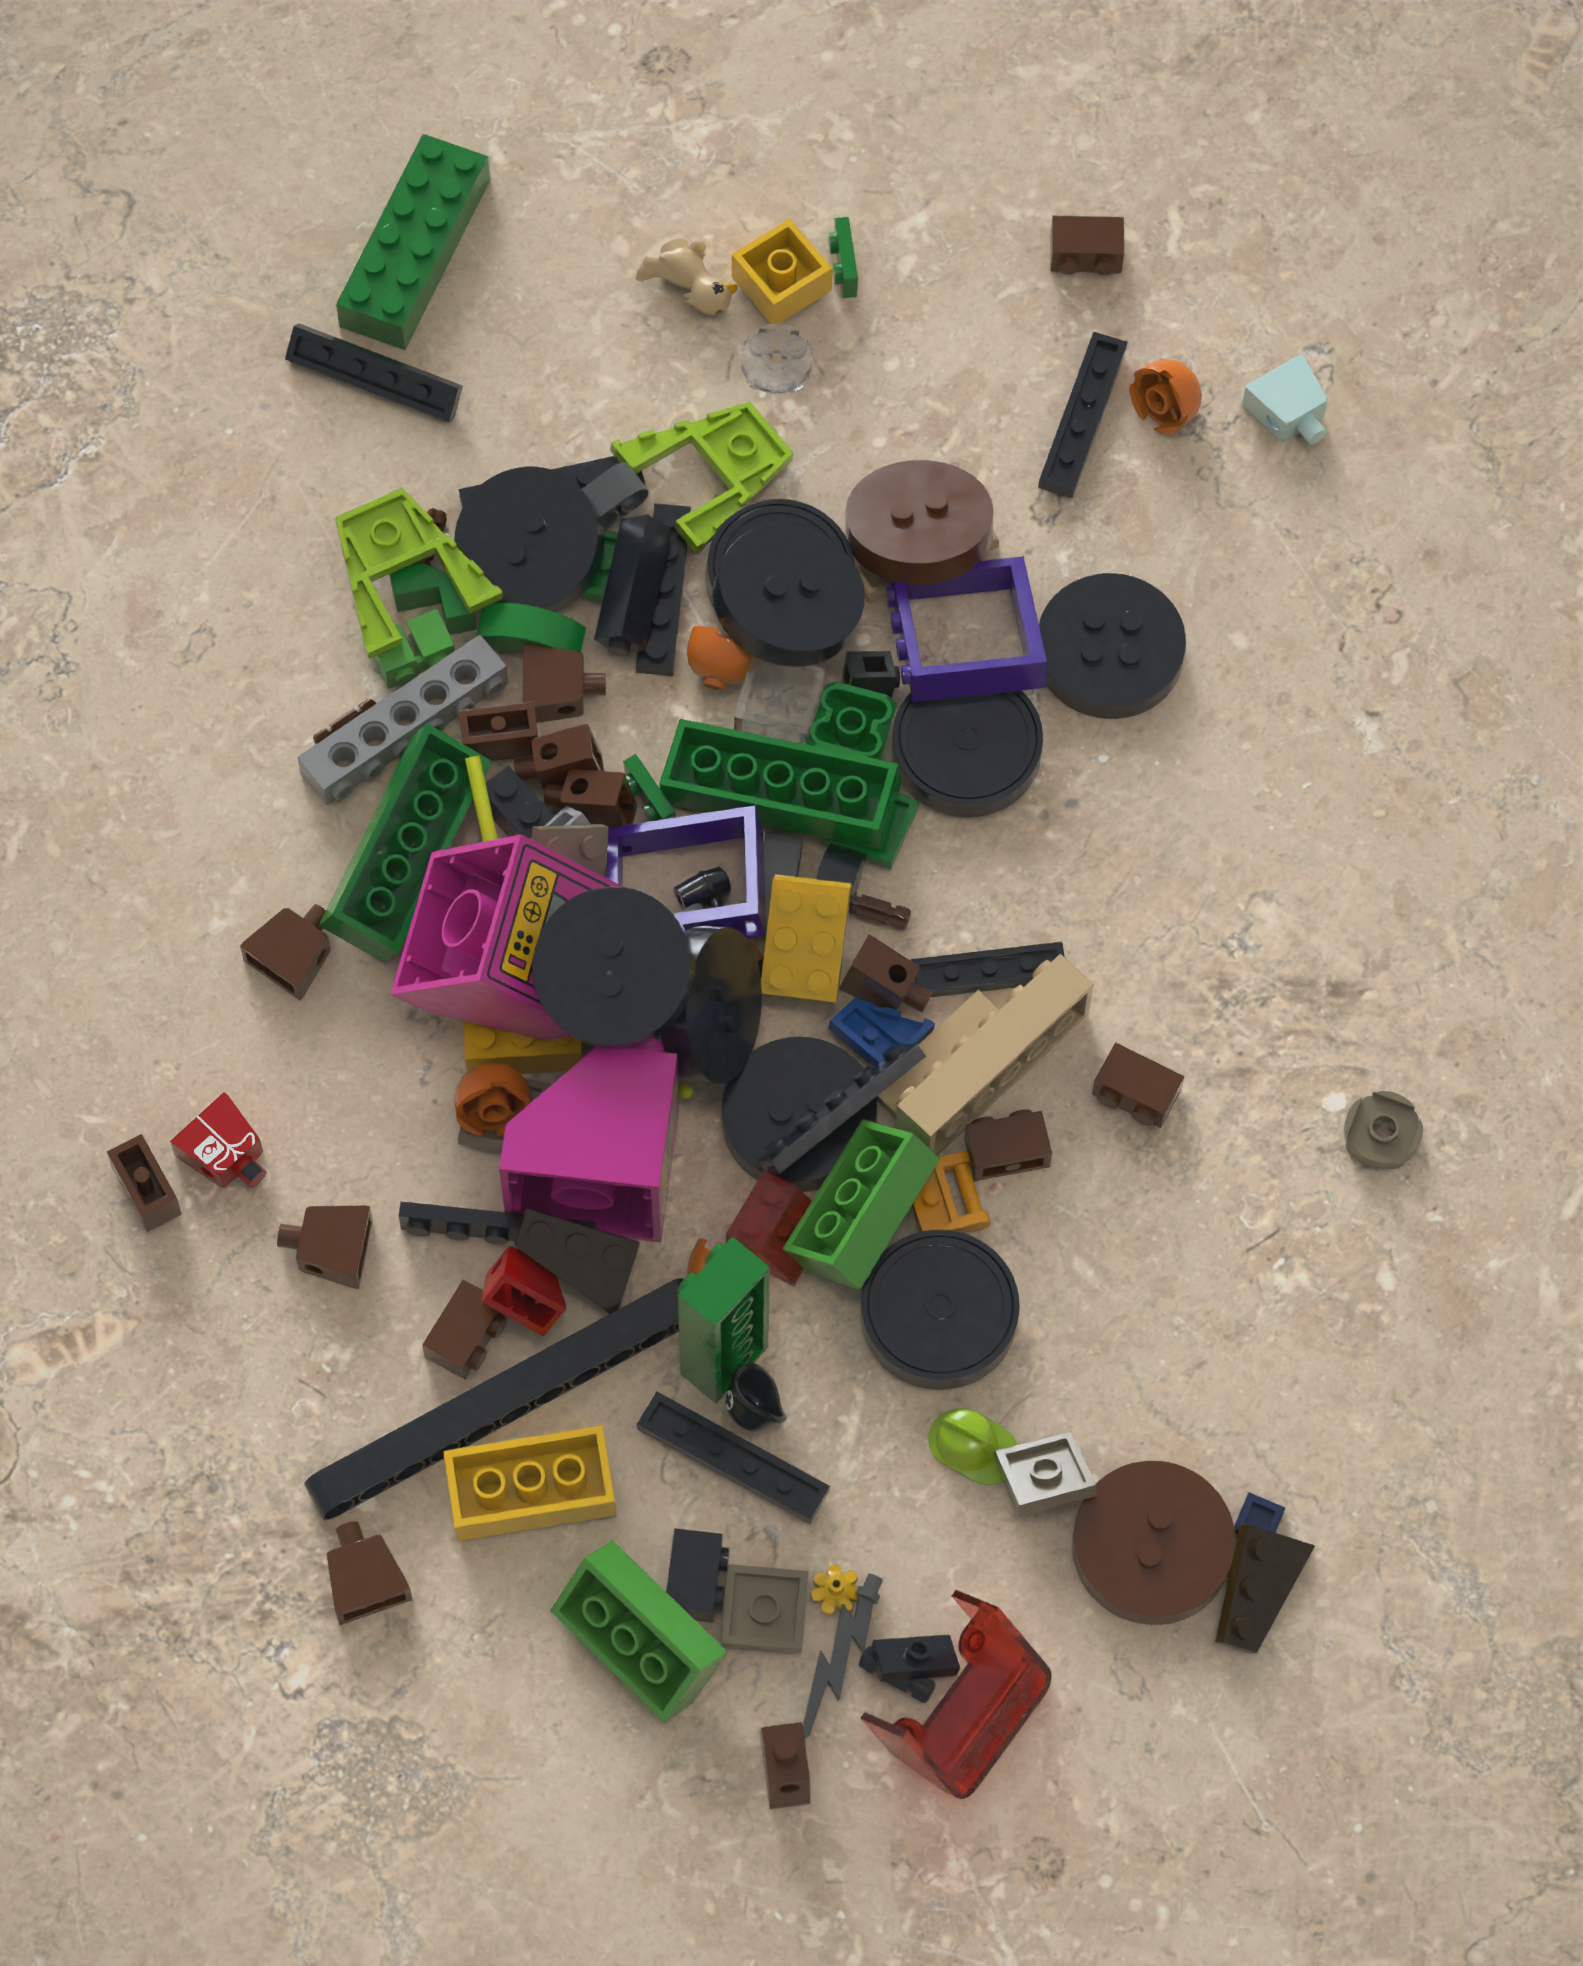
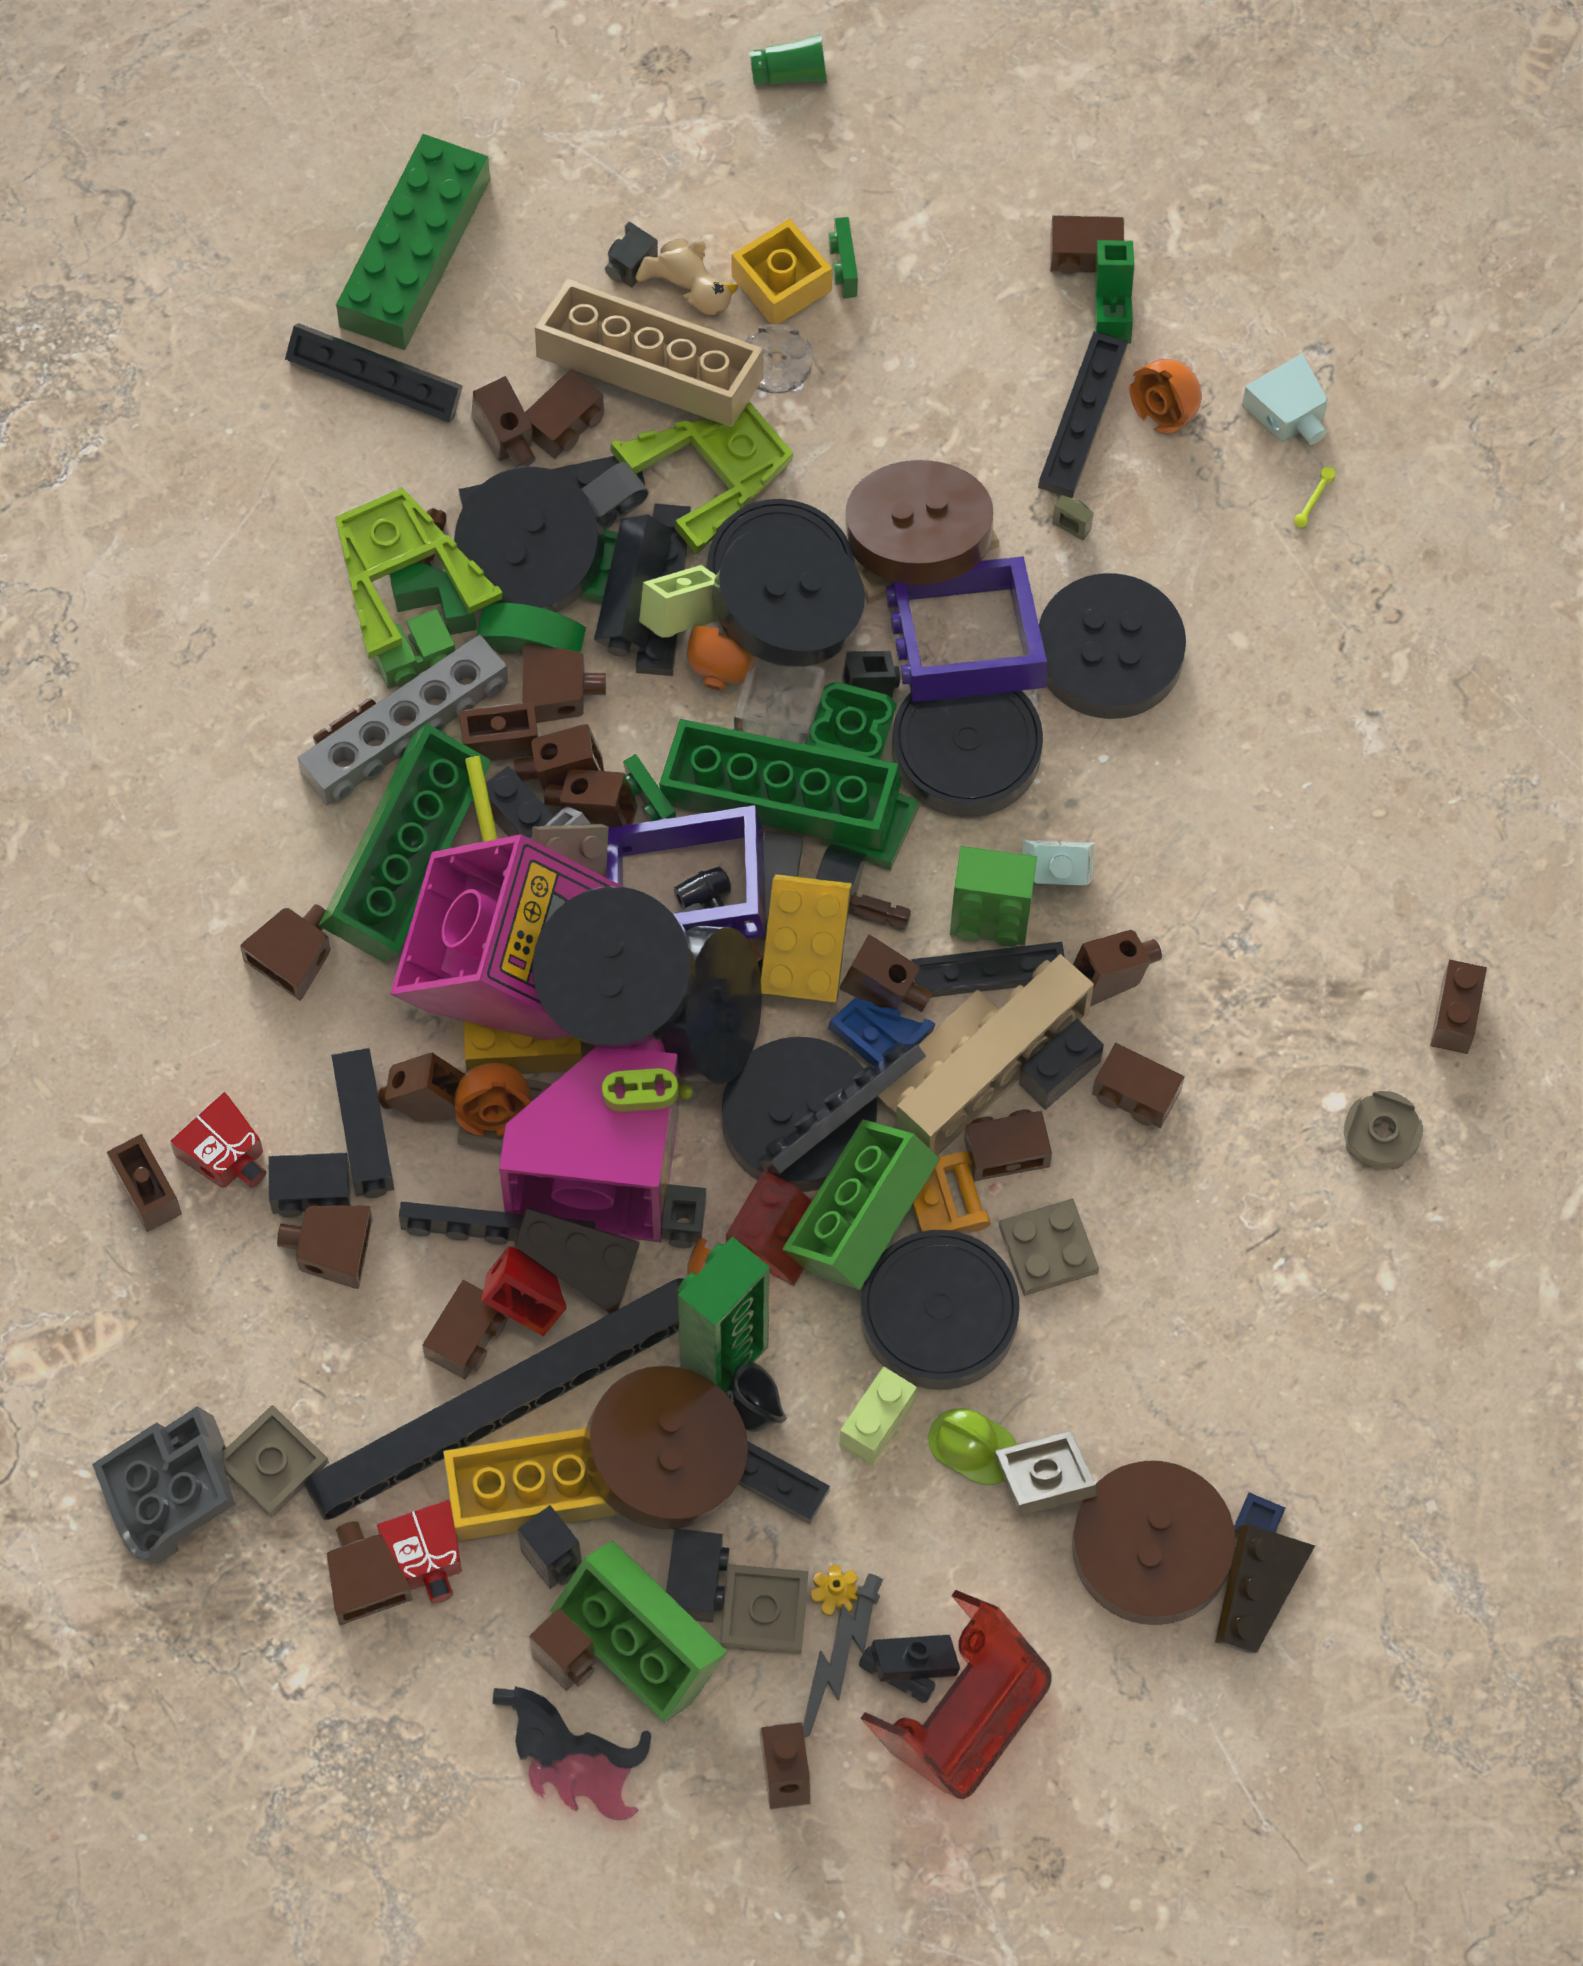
(166, 1484): none -> dark grey slope
(272, 1461): none -> dark tan plate
(307, 1182): none -> black brick
(362, 1123): none -> black brick
(422, 1088): none -> reddish brown torso
(425, 1548): none -> red torso
(503, 422): none -> reddish brown torso
(550, 1547): none -> black brick
(563, 1650): none -> reddish brown brick
(565, 413): none -> reddish brown brick
(569, 1761): none -> piece
(628, 254): none -> pearl dark grey brick
(640, 1090): none -> lime beam
(649, 352): none -> tan brick
(665, 1447): none -> reddish brown brick
(678, 601): none -> yellowish green brick
(683, 1203): none -> pearl dark grey brick
(789, 63): none -> green plant
(877, 1415): none -> yellowish green brick
(992, 896): none -> bright green brick
(1048, 1247): none -> dark tan plate
(1061, 861): none -> light aqua torso
(1061, 1064): none -> black brick
(1073, 517): none -> olive plate
(1114, 289): none -> green brick
(1116, 963): none -> reddish brown torso
(1327, 475): none -> neon yellow hinge
(1458, 1006): none -> reddish brown brick

